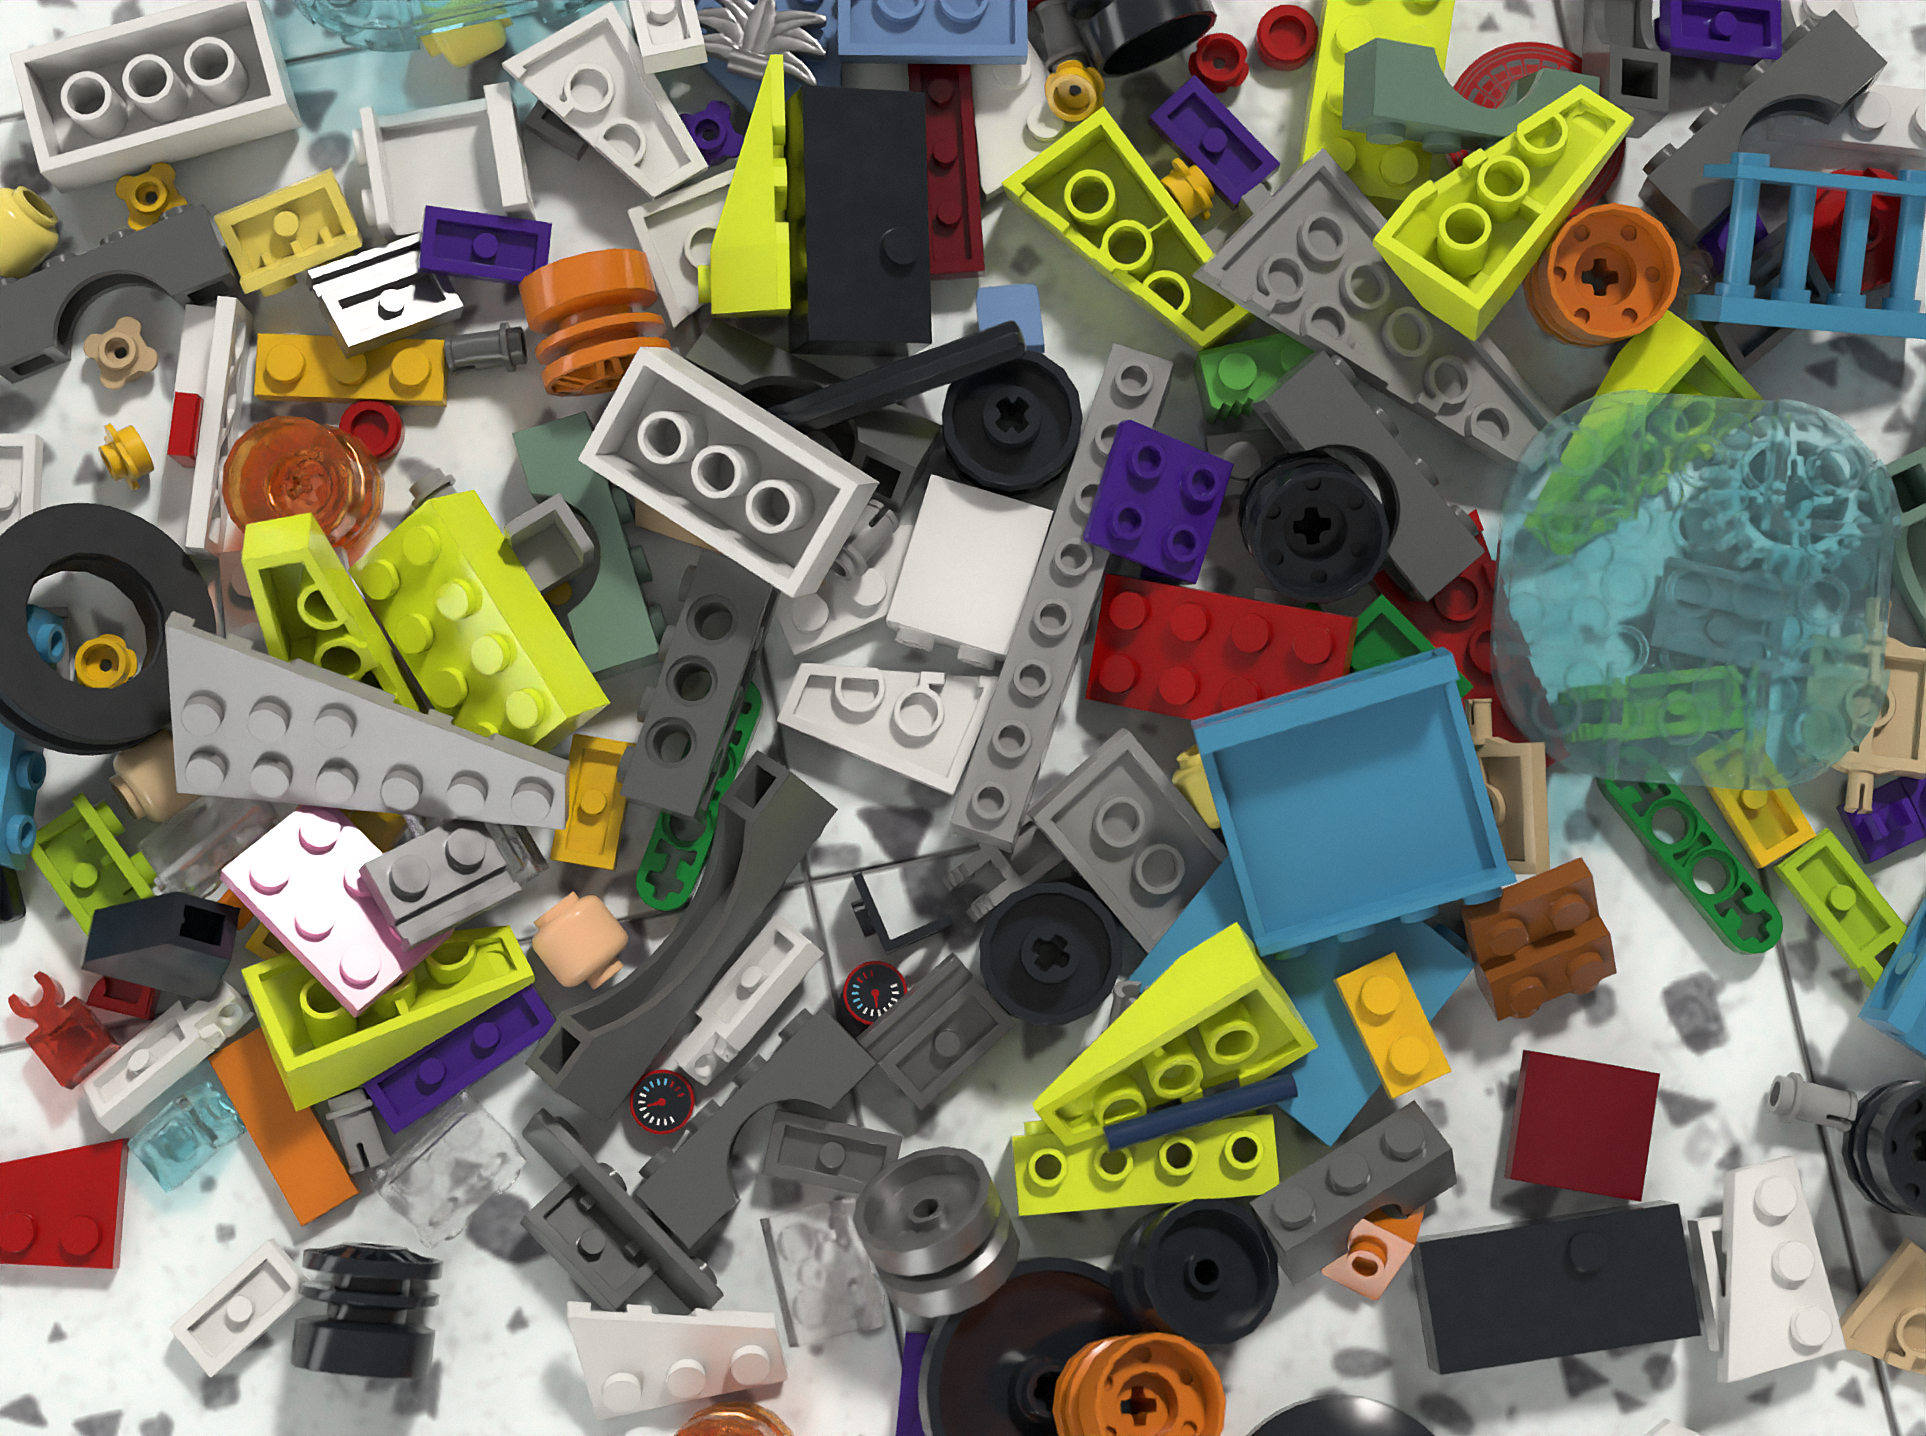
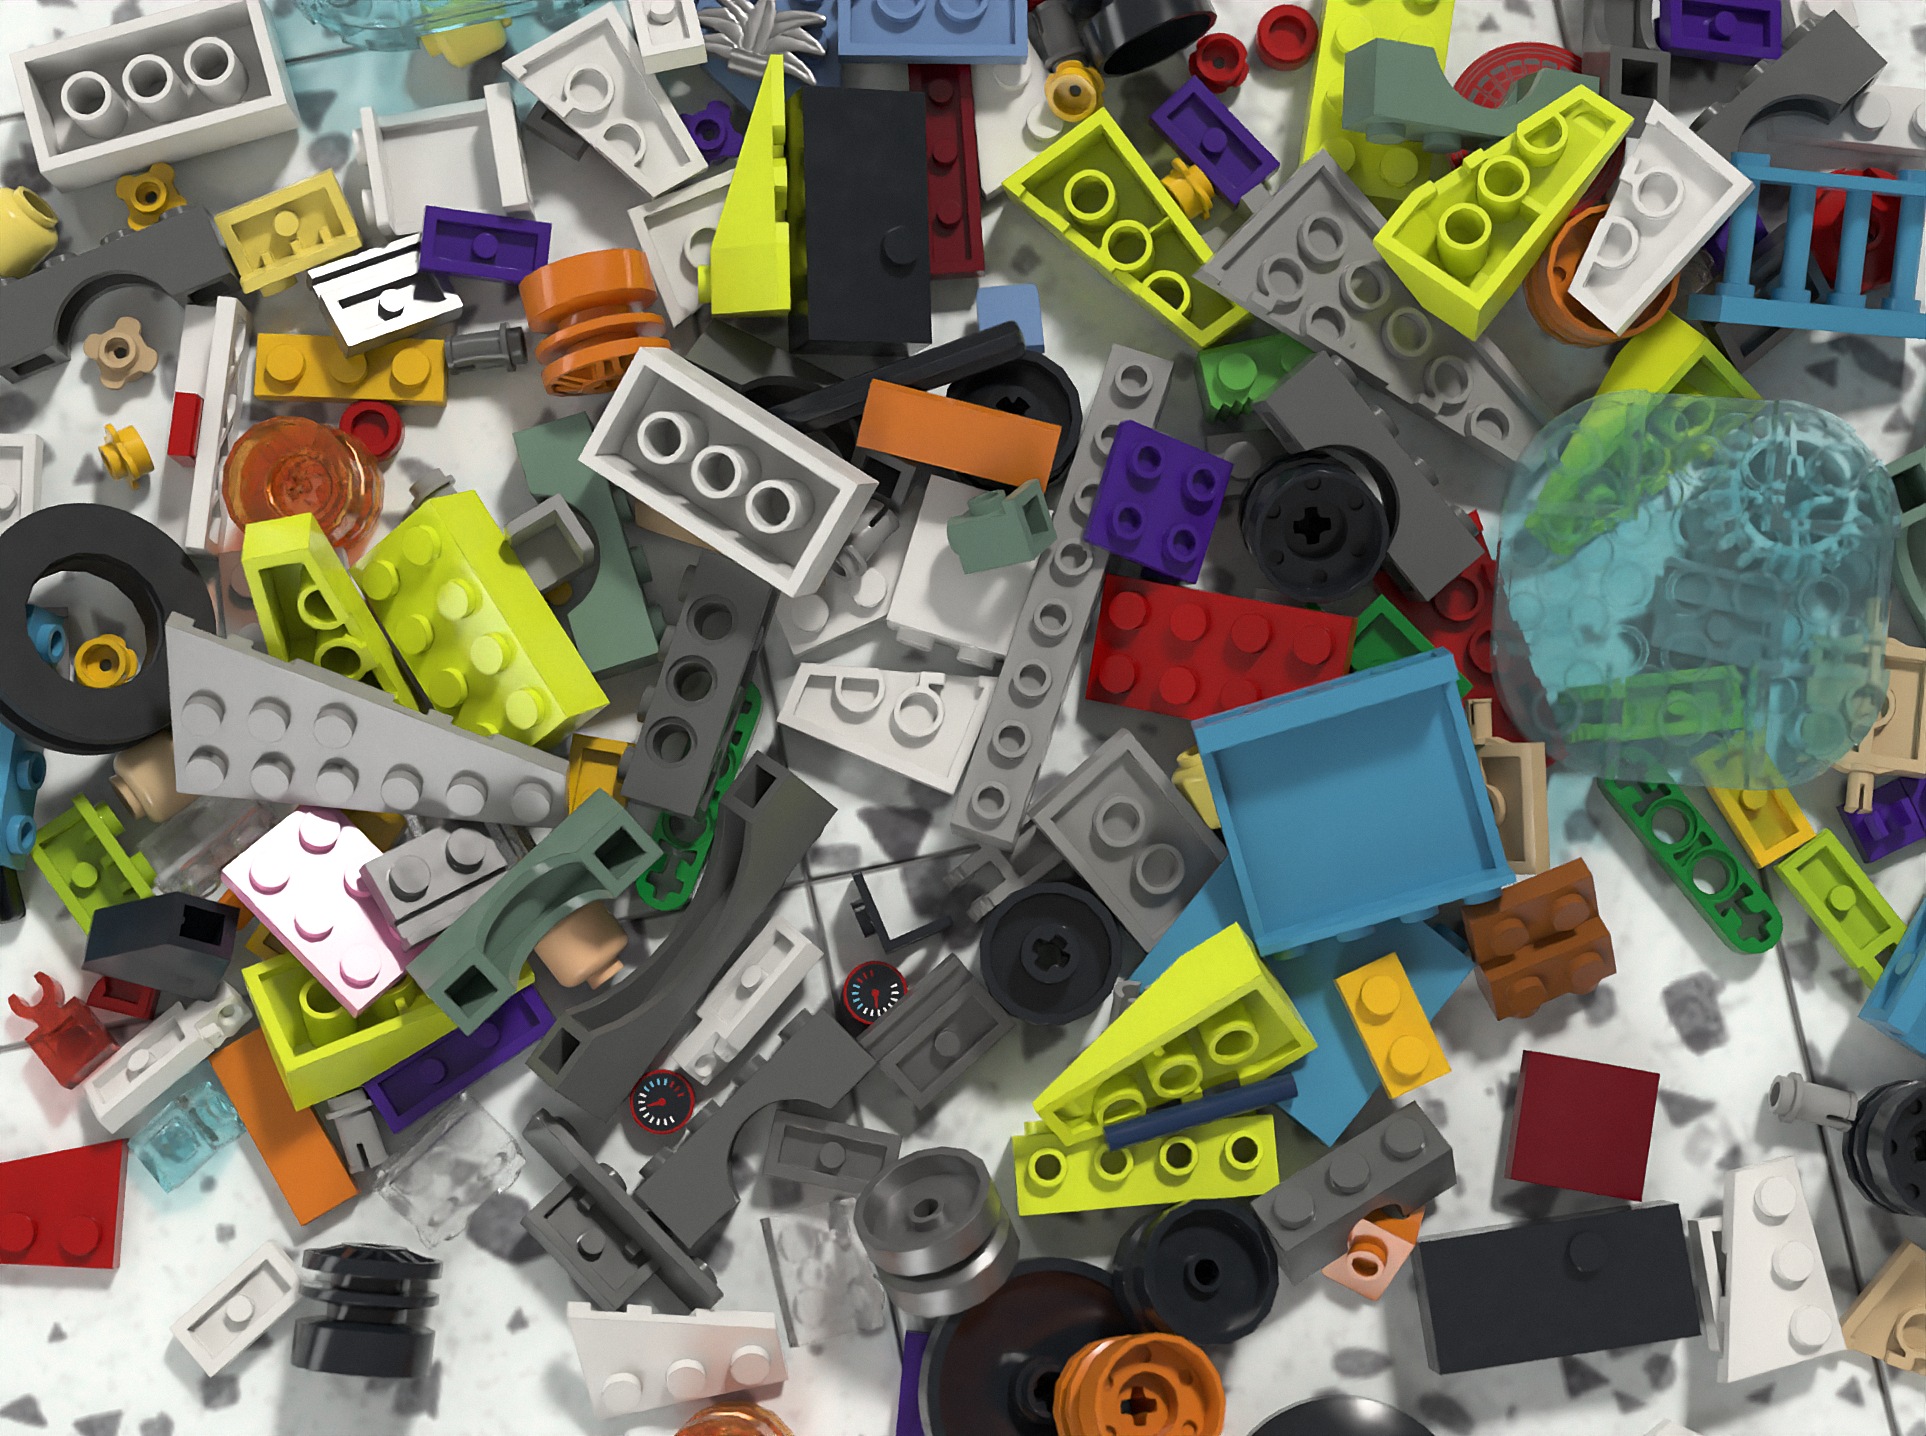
(481, 953): none -> sand green arch
(957, 435): none -> orange tile
(1002, 528): none -> sand green brick
(1661, 215): none -> white wing

